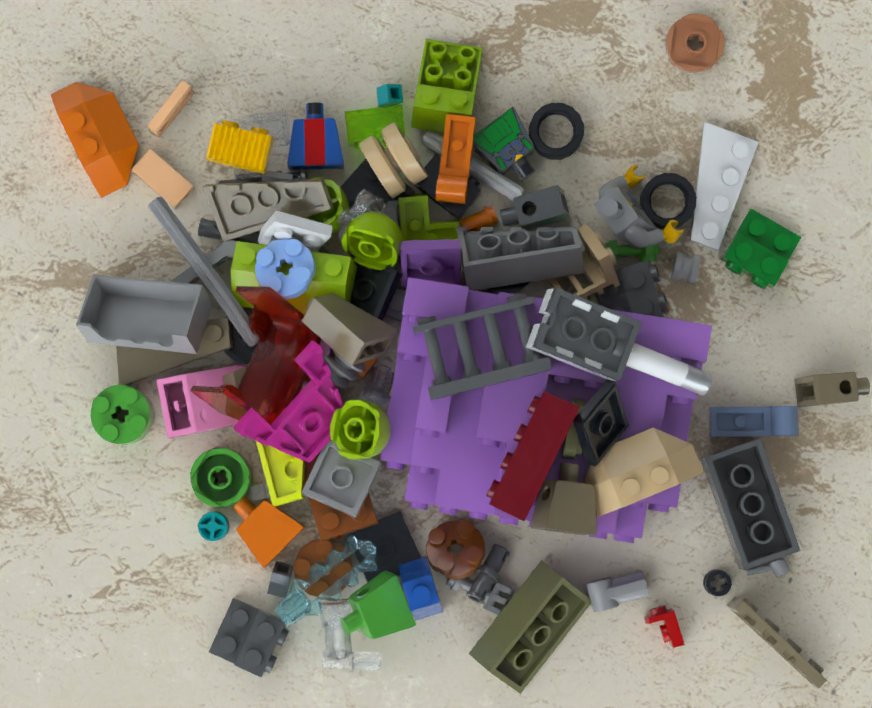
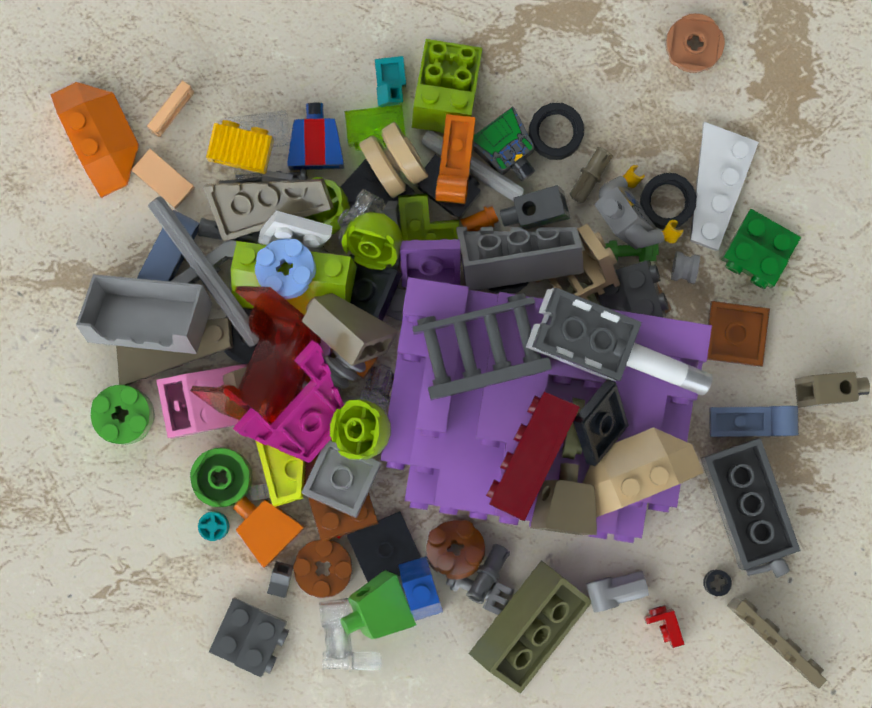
(164, 256): none -> sand blue beam
(296, 603): clear light blue sword -> none
(390, 71): none -> teal plate
(590, 175): none -> dark tan axle
(737, 333): none -> dark orange plate

